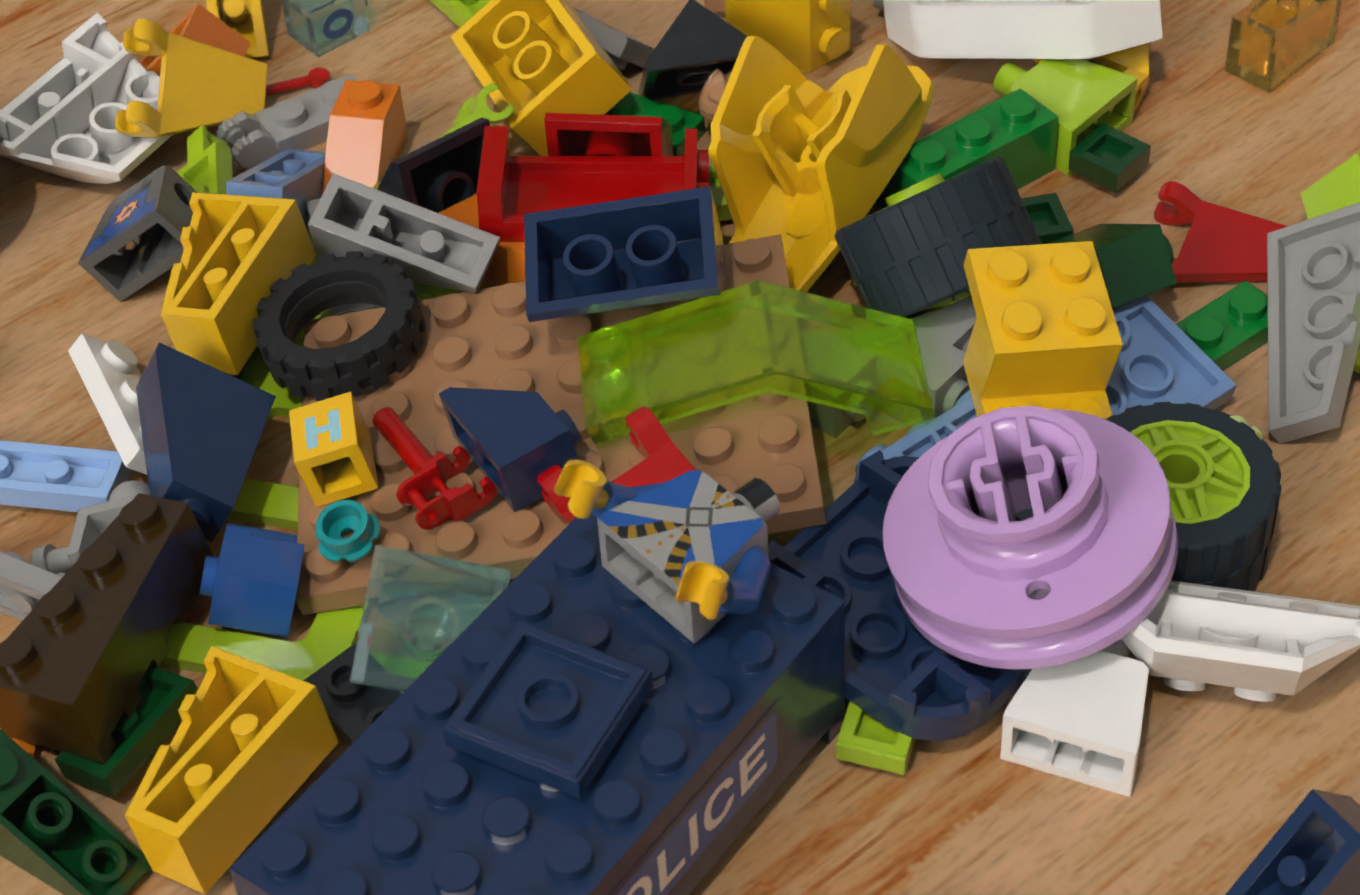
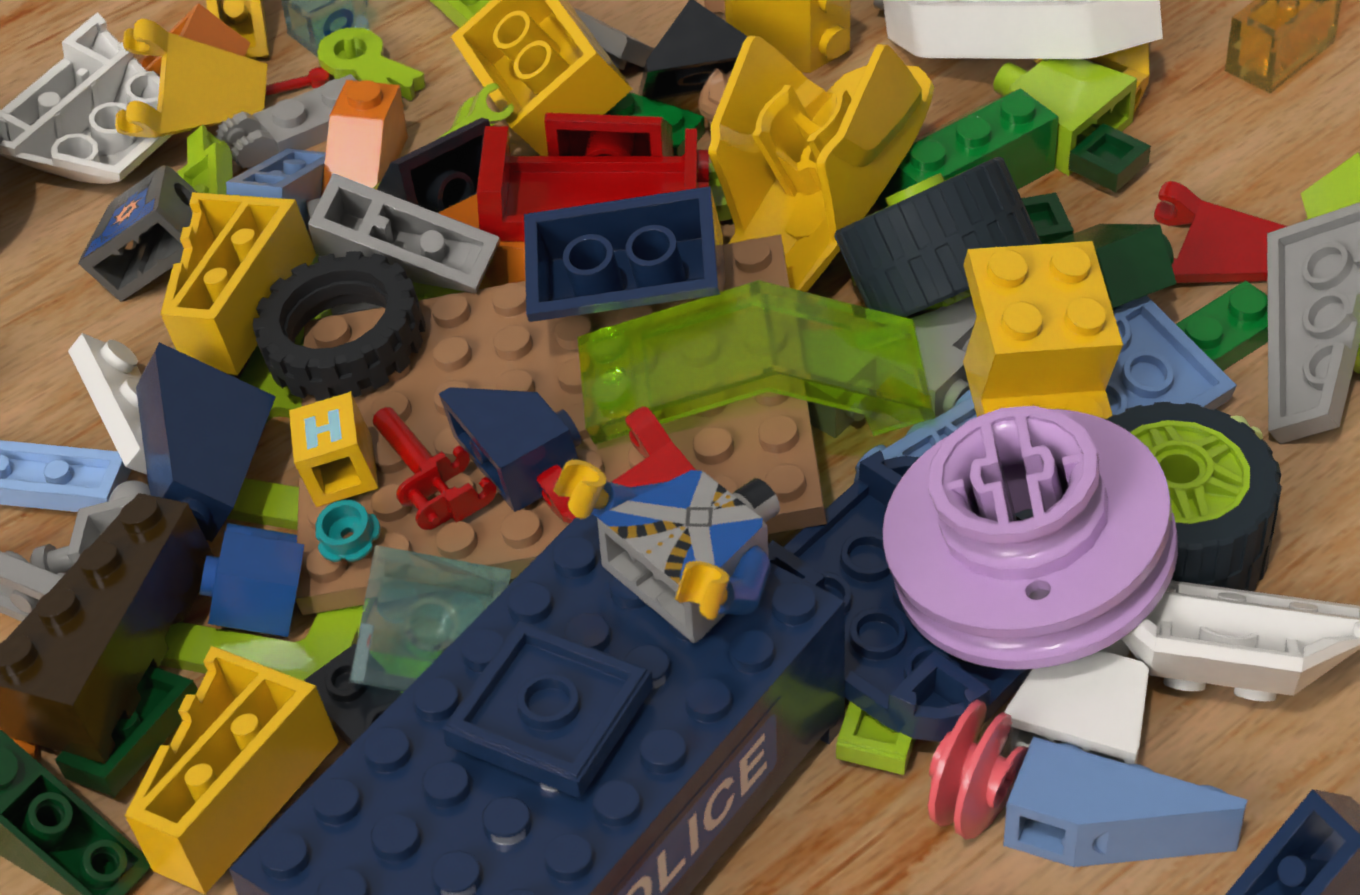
(361, 55): none -> lime piece
(971, 778): none -> coral piece
(1109, 812): none -> medium blue slope

